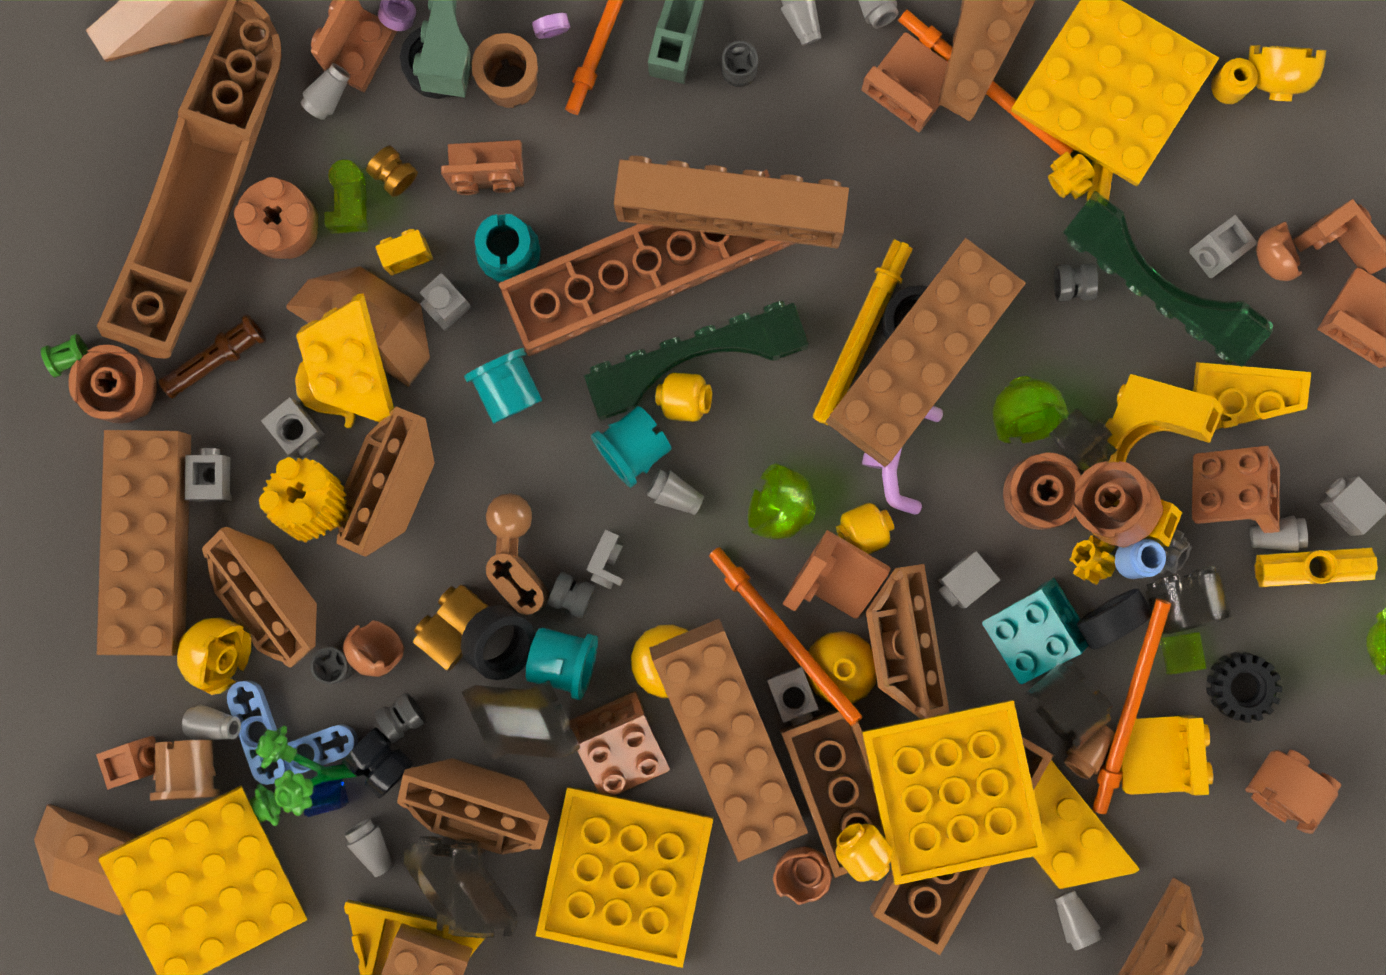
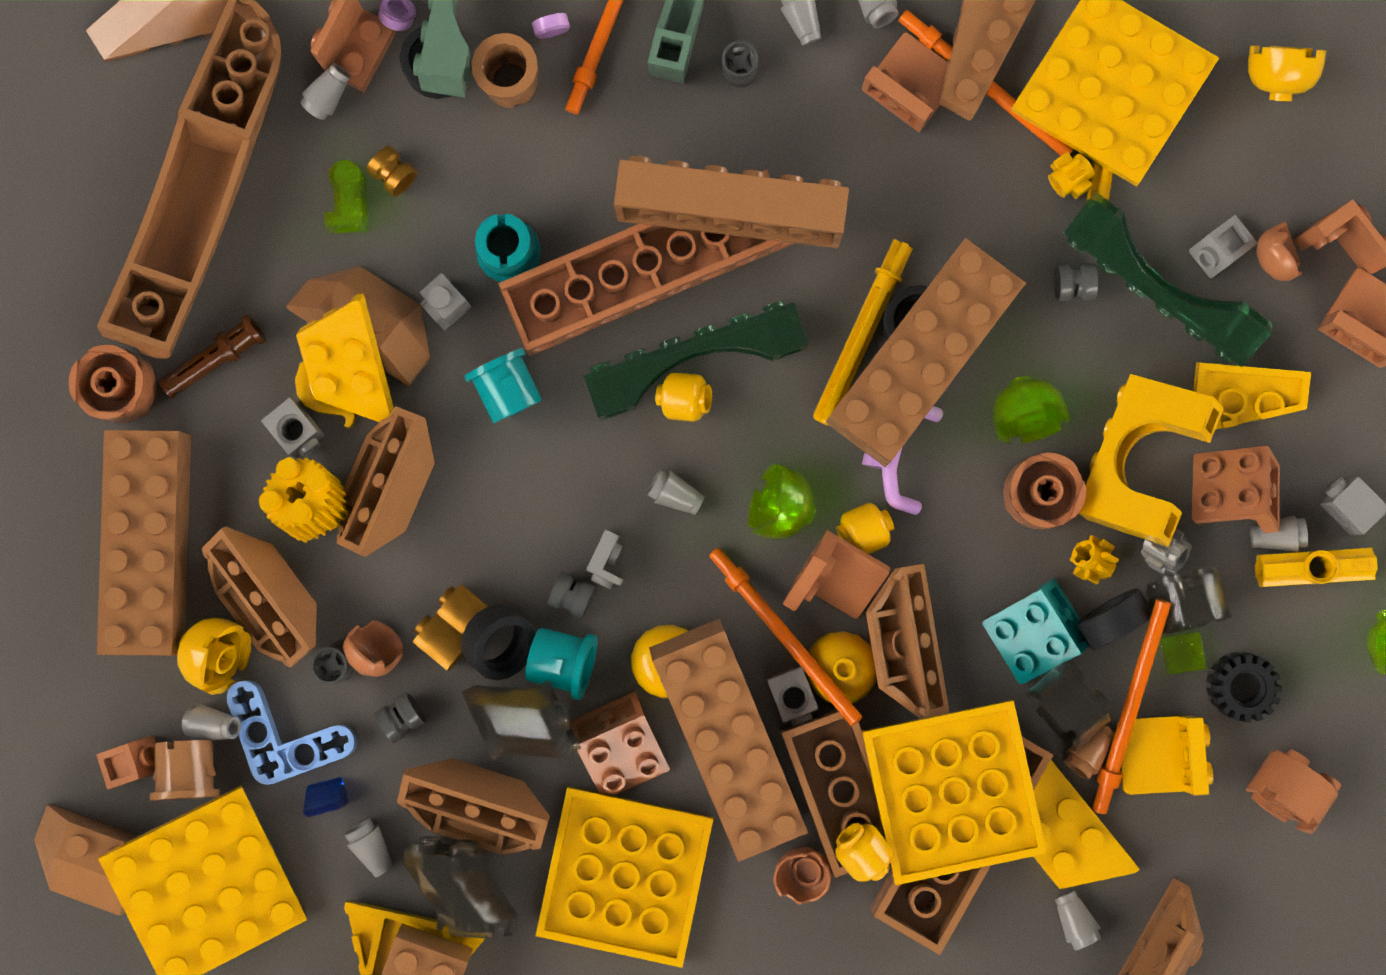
(63, 355): bright green bush -> none
(196, 482): light grey brick -> none
(260, 207): nougat brick -> none
(291, 790): bright green plant -> none
(377, 762): black wheel -> none
(403, 252): yellow piece -> none
(484, 167): nougat bracket -> none
(509, 519): medium nougat beam -> none
(631, 445): teal piece -> none
(967, 580): light grey brick -> none
(1084, 440): clear smoke brick -> none
(1129, 520): nougat brick -> none
(1140, 559): light blue brick -> none
(1234, 81): yellow brick -> none

